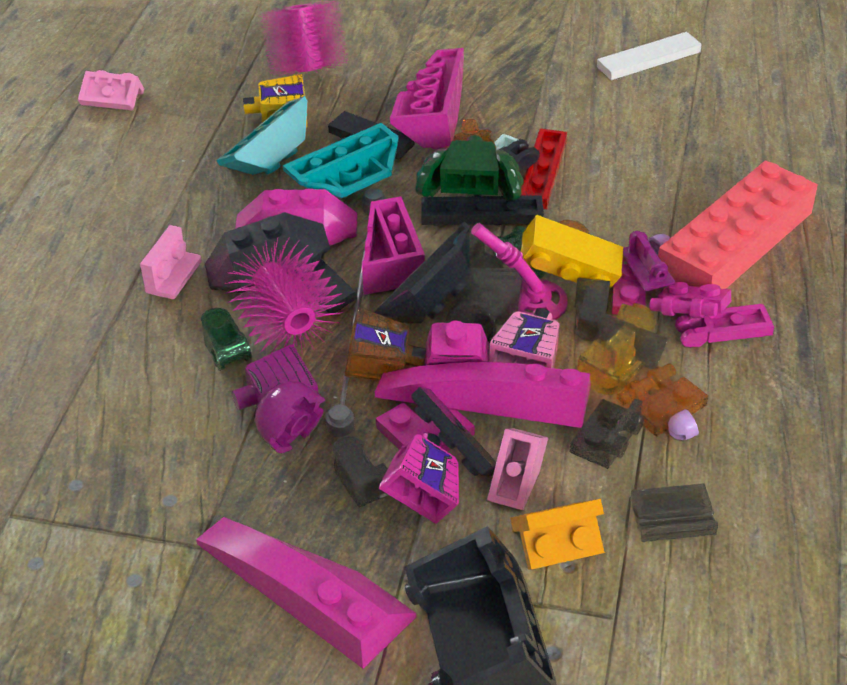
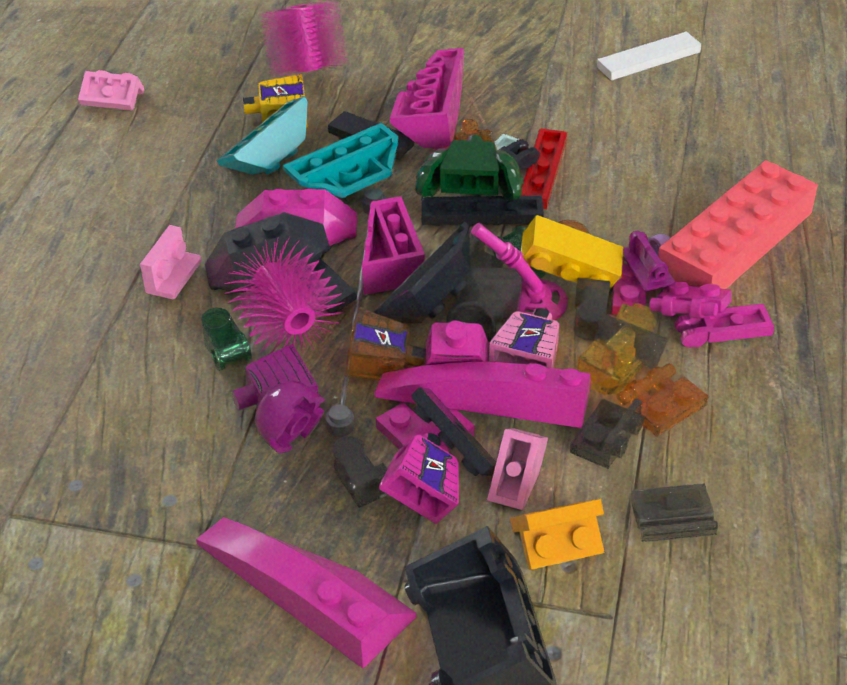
(682, 426): lavender hinge -> none

